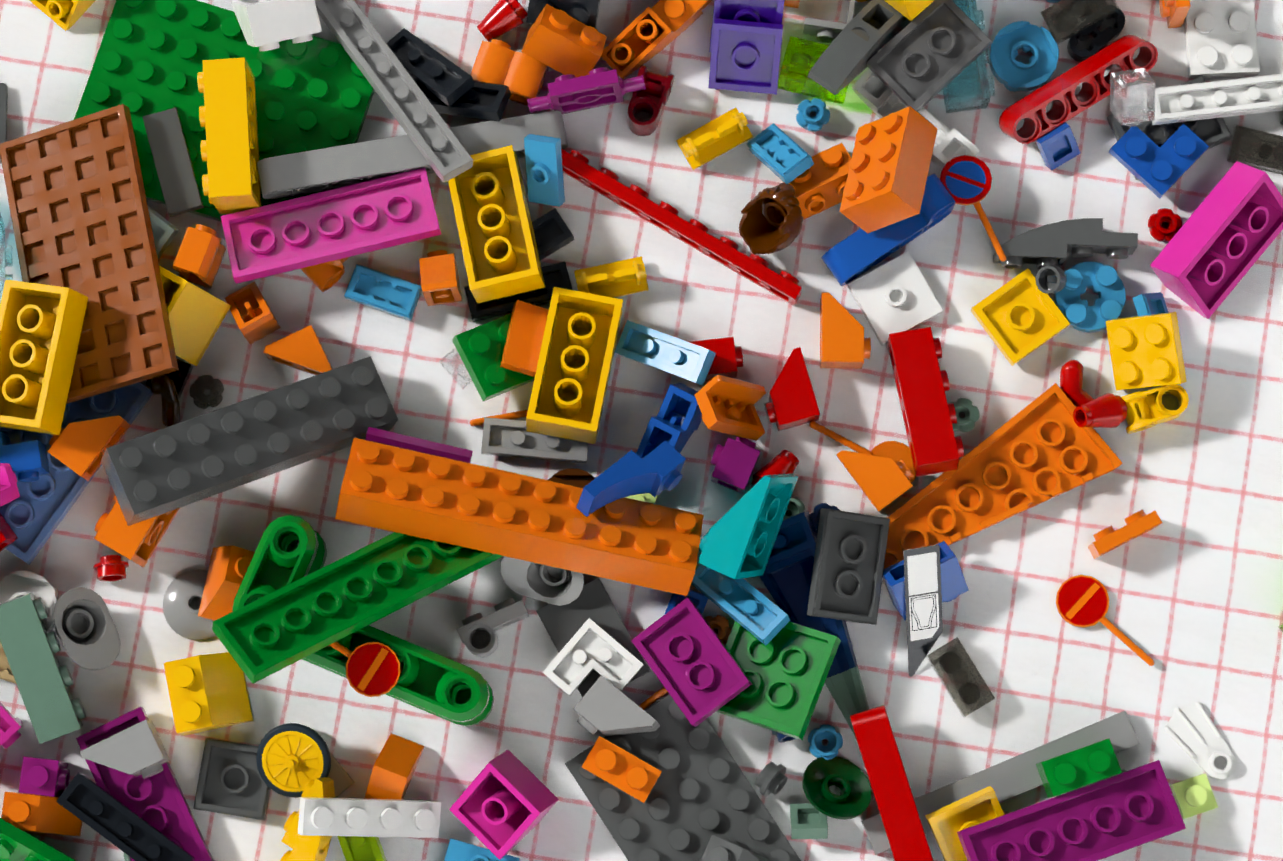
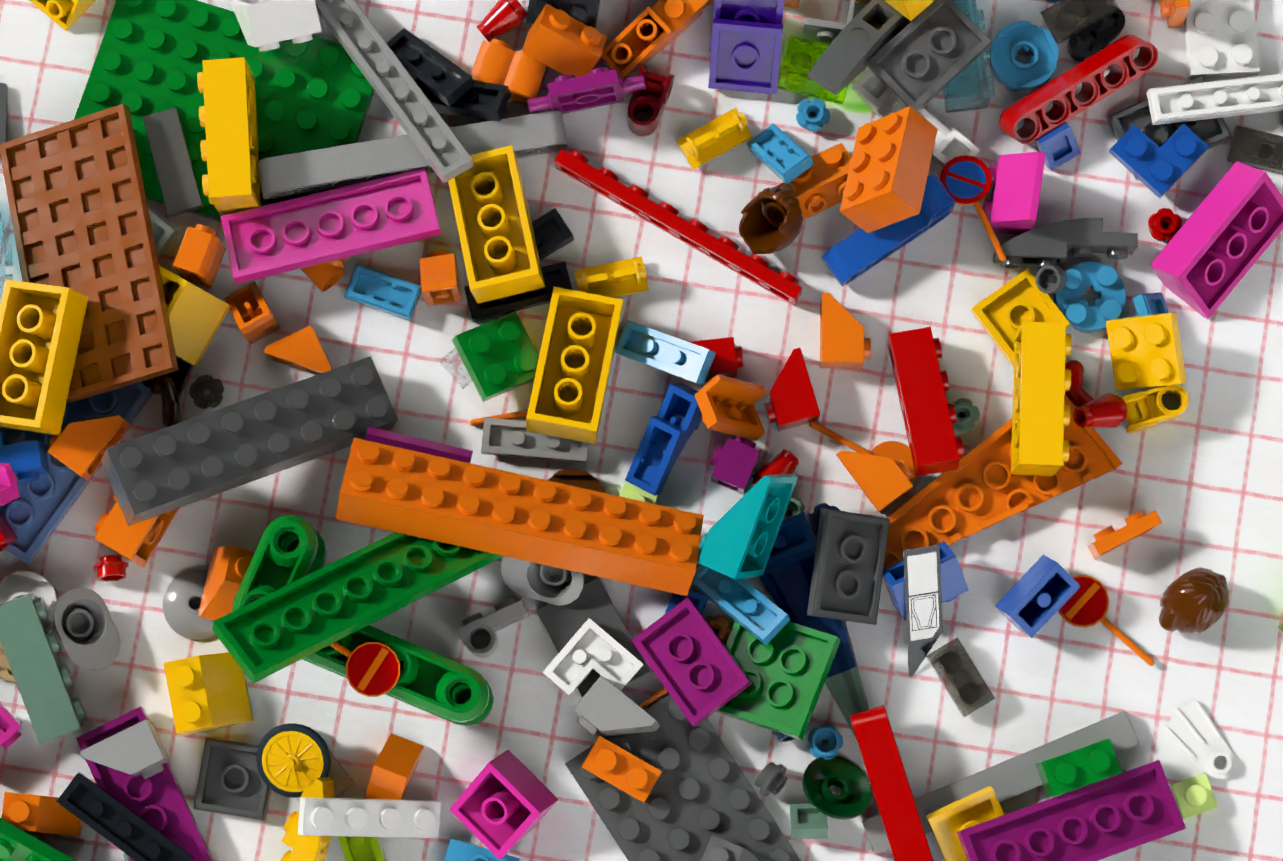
(44, 777): magenta brick -> none
(524, 338): orange tile -> none
(544, 170): dark azure plate -> none
(634, 476): blue slope -> none
(895, 297): white plate -> none
(1015, 192): none -> dark pink slope
(1037, 596): none -> blue brick
(1039, 398): none -> yellow brick
(1132, 97): clear brick -> none
(1194, 601): none -> reddish brown hair

